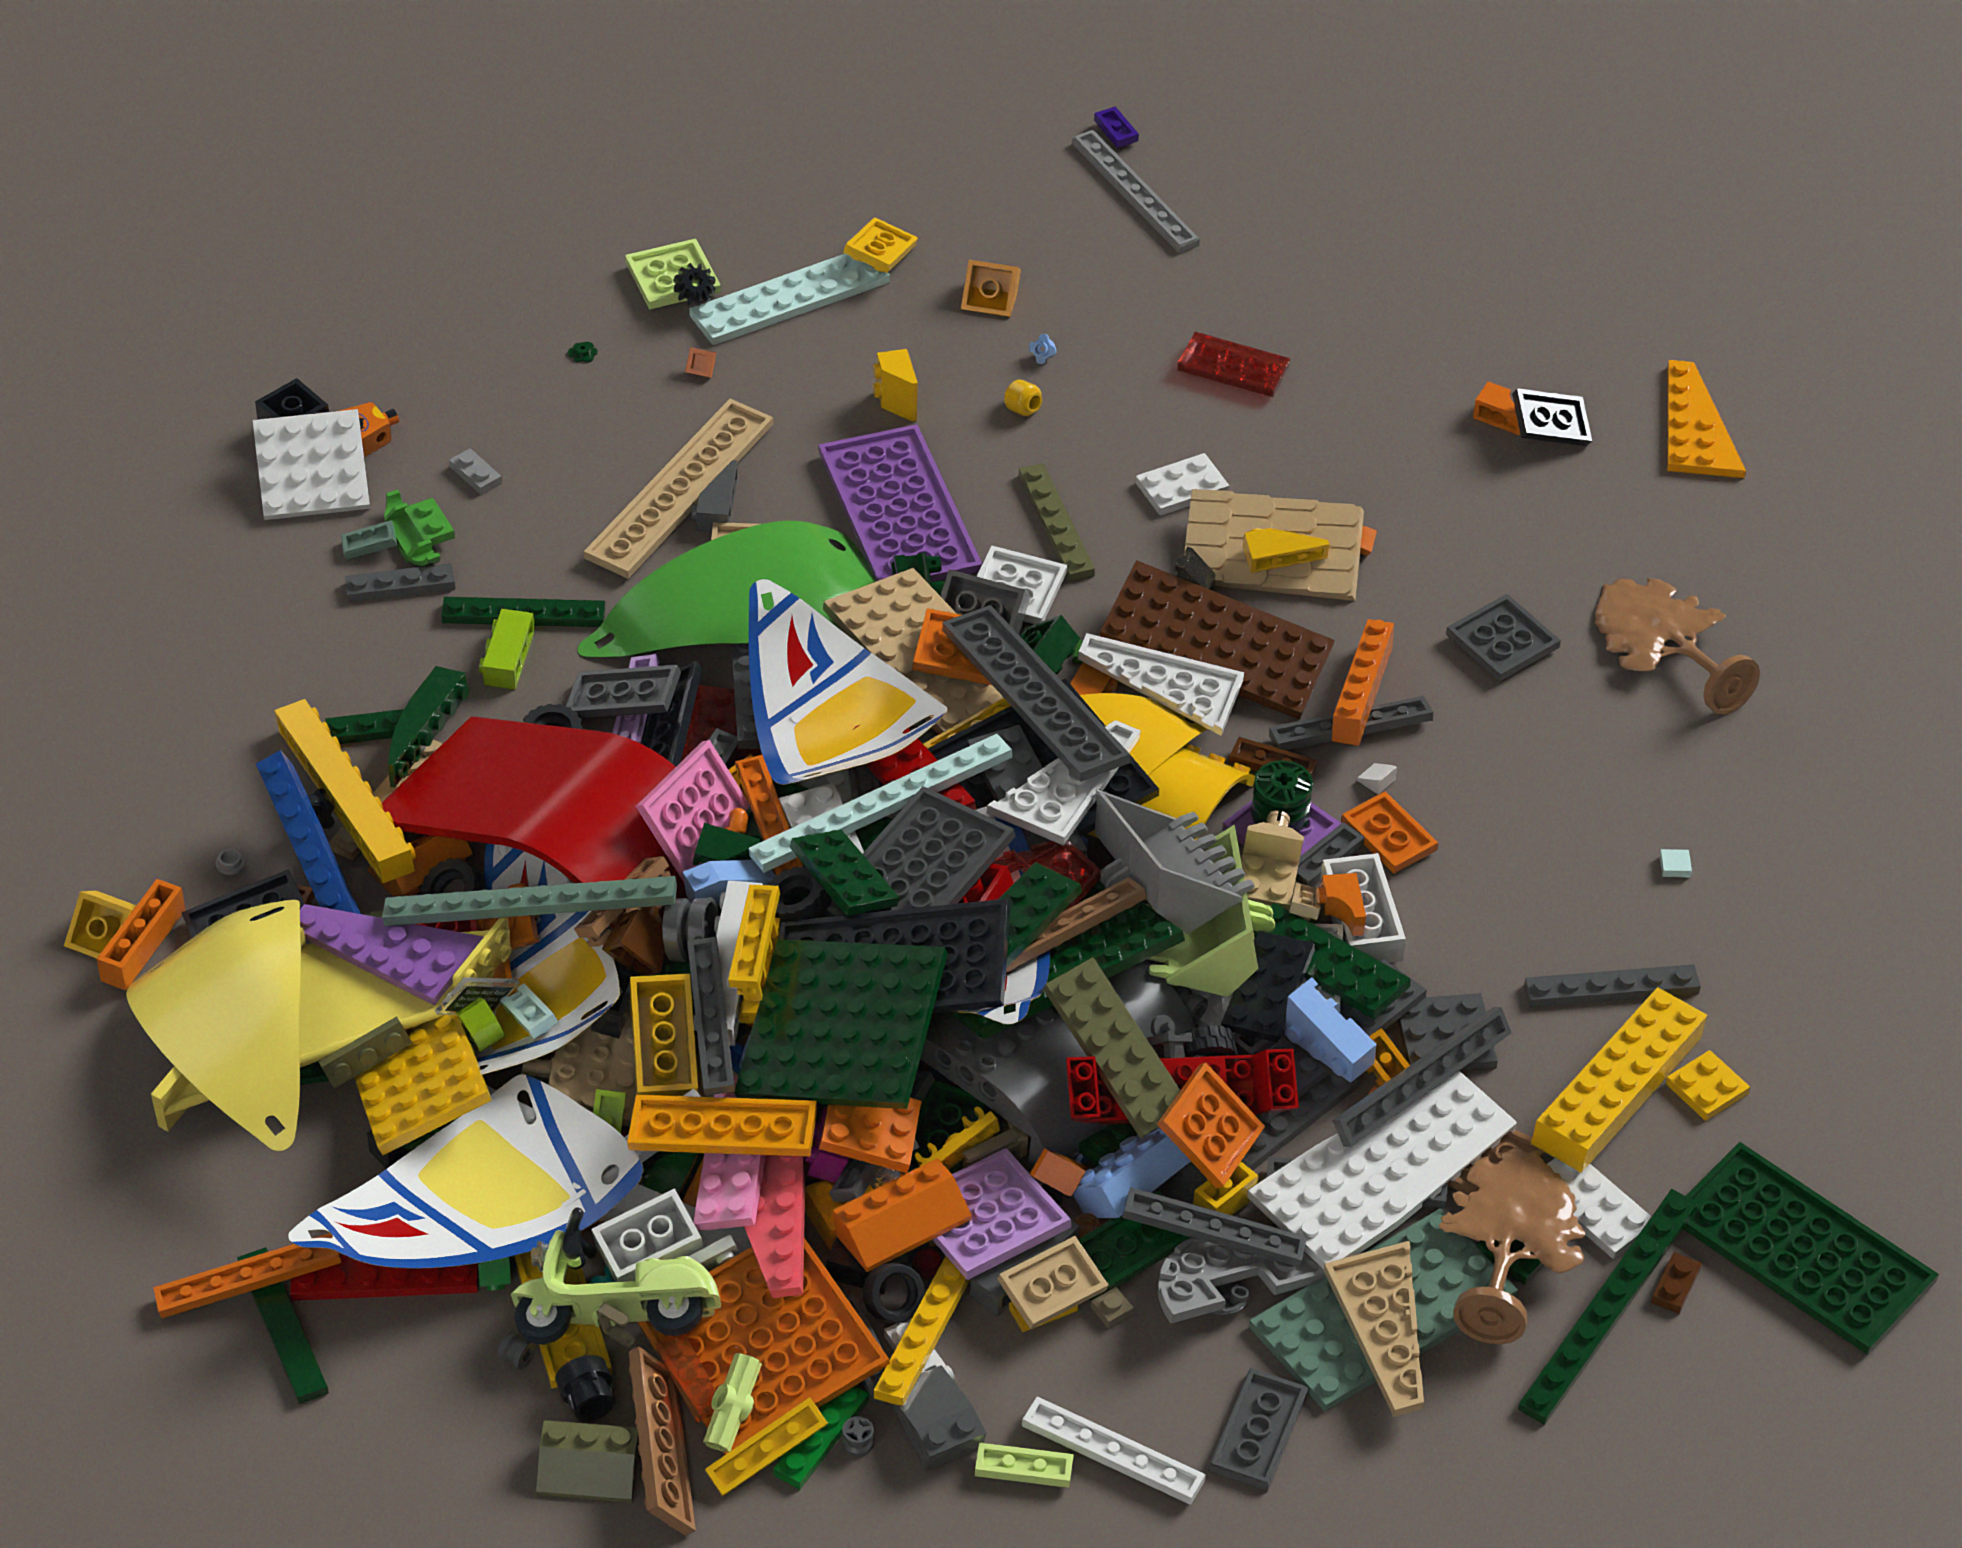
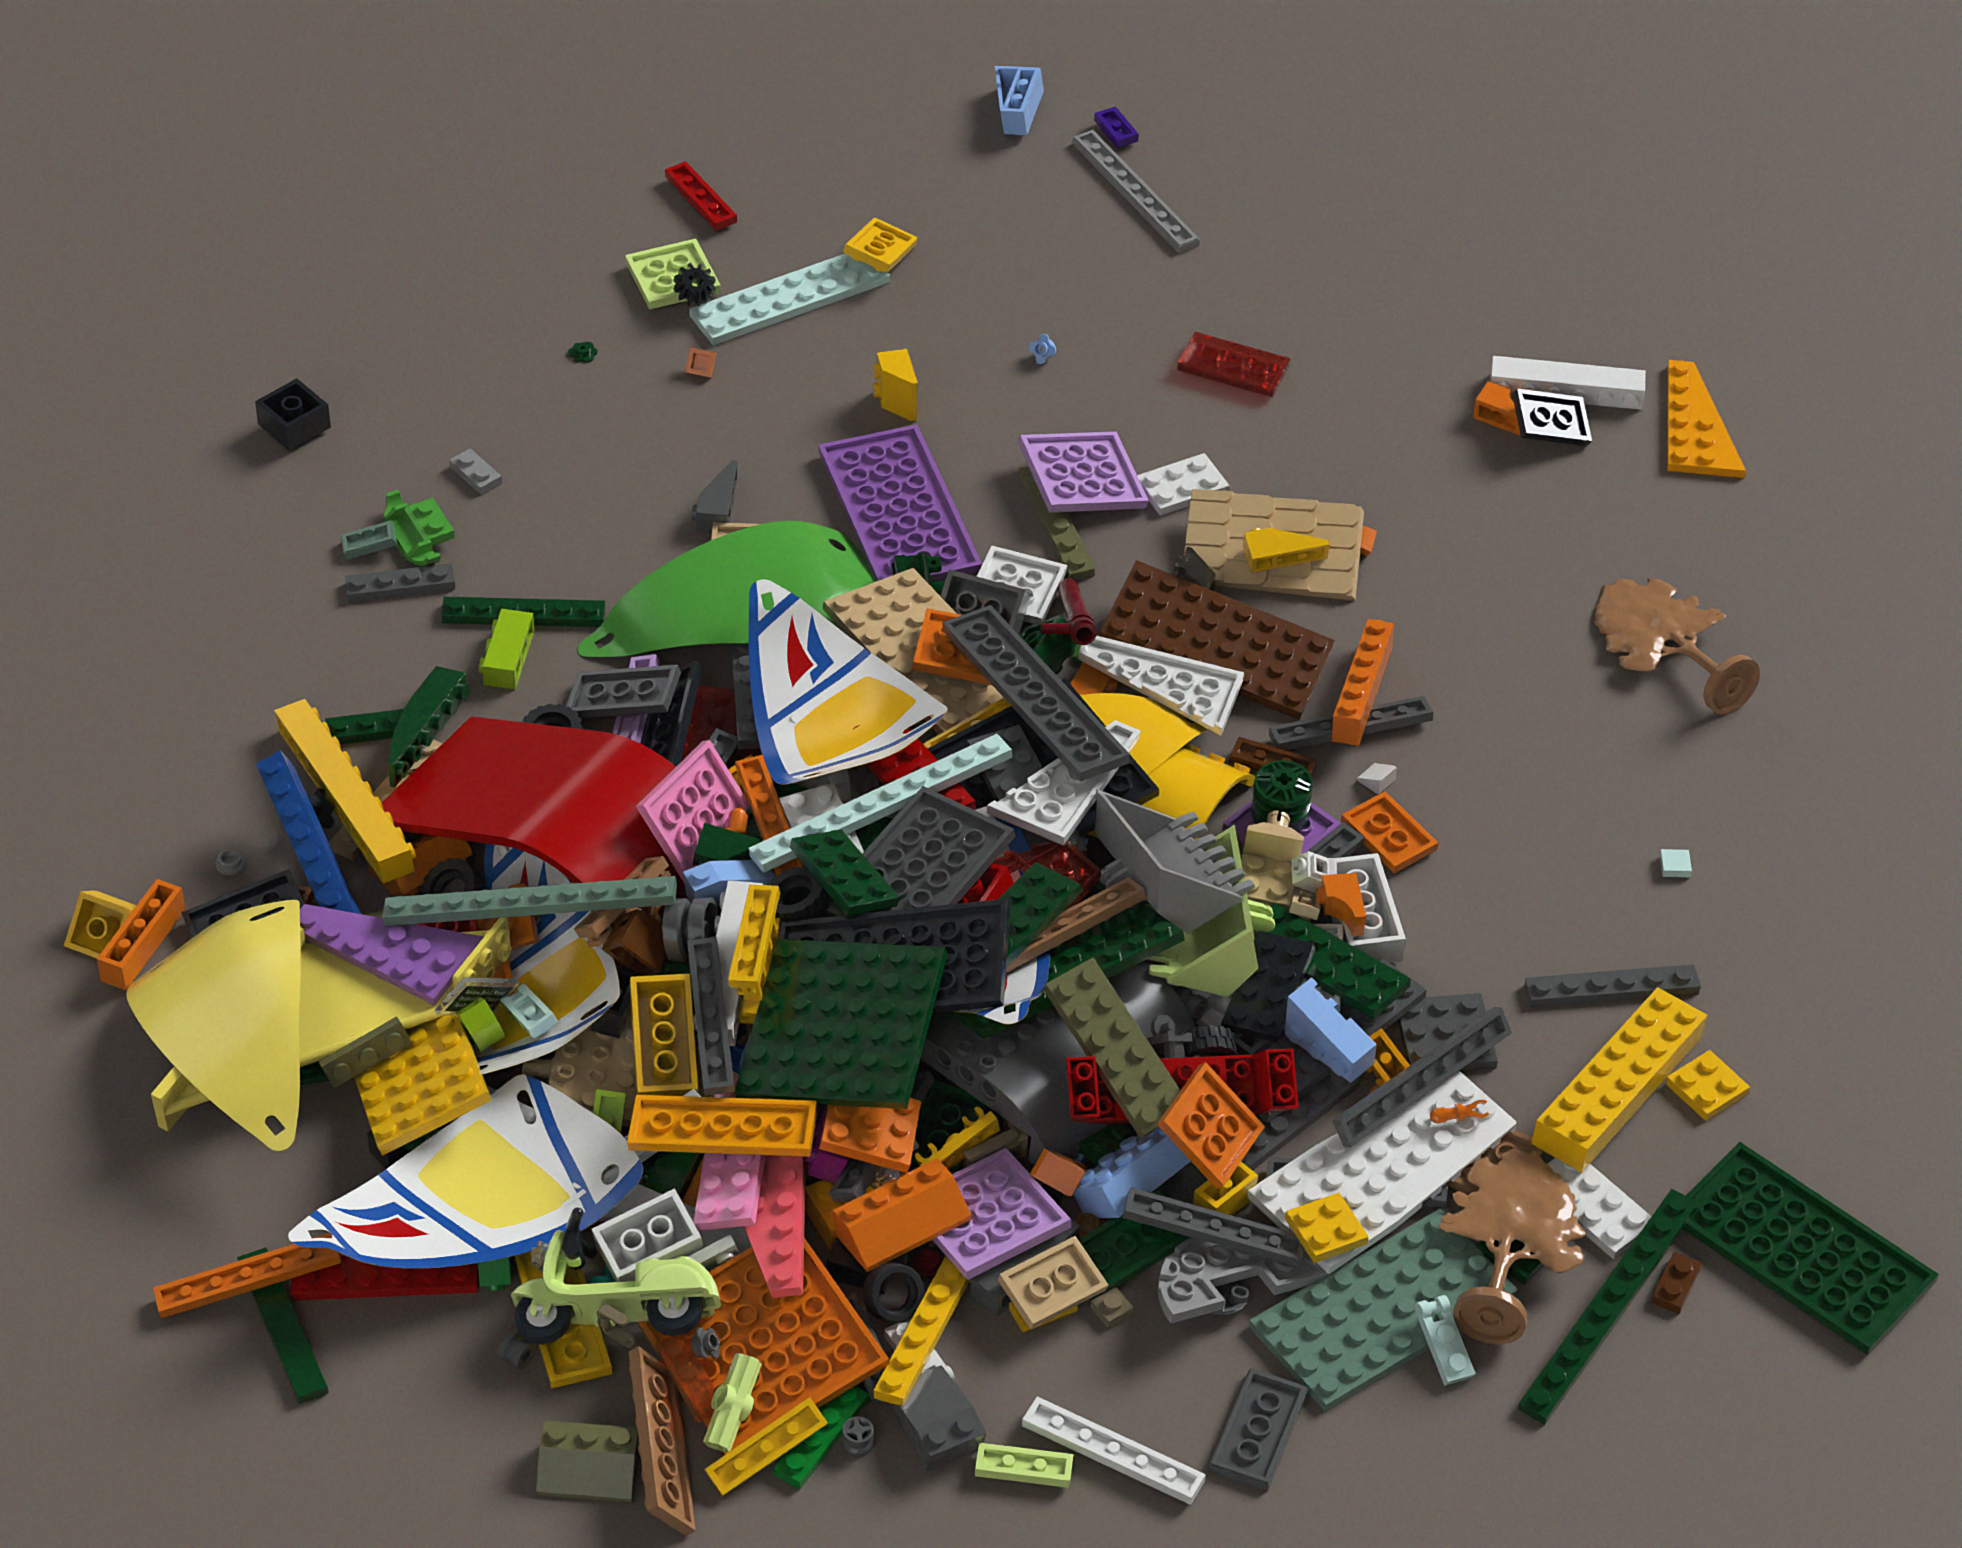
(311, 464): white plate -> none
(374, 426): orange torso -> none
(586, 1387): black piece -> none
(674, 490): tan plate -> none
(701, 196): none -> red plate
(705, 1343): none -> dark grey plate
(990, 288): light orange slope -> none
(1018, 96): none -> light blue wedge
(1023, 397): yellow head -> none
(1080, 622): none -> dark red cylinder
(1083, 471): none -> lavender plate
(1309, 868): none -> white window
(1326, 1227): none -> yellow plate
(1381, 1310): tan wing -> none
(1444, 1340): none -> light aqua plate
(1458, 1112): none -> orange piece
(1503, 637): dark grey plate -> none
(1594, 383): none -> white brick

